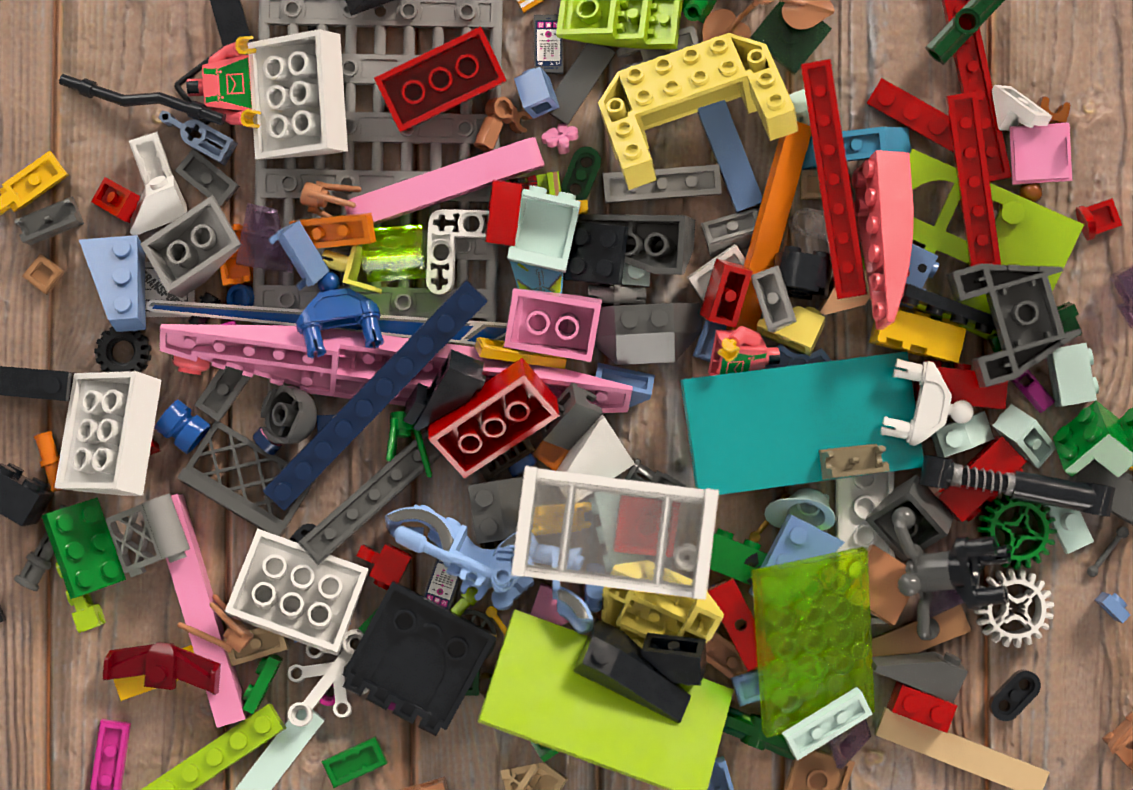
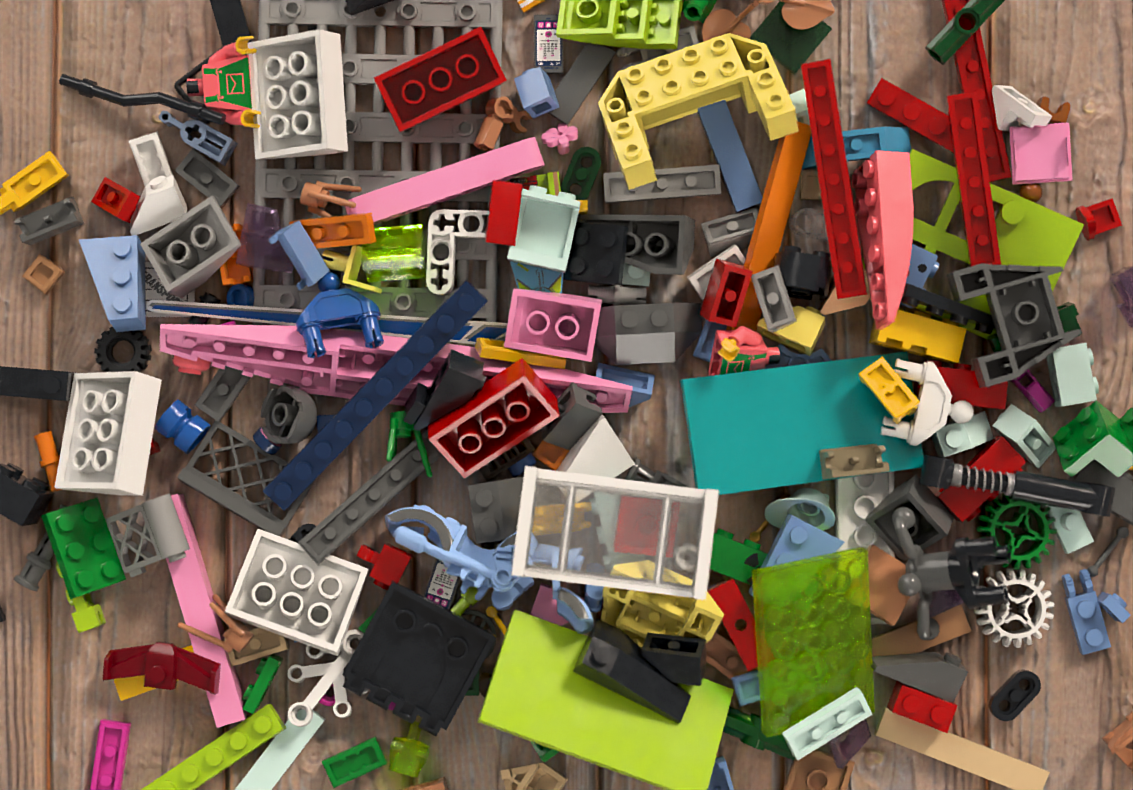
(408, 753): none -> clear neon green piece
(889, 389): none -> yellow hinge
(1085, 614): none -> medium blue hinge

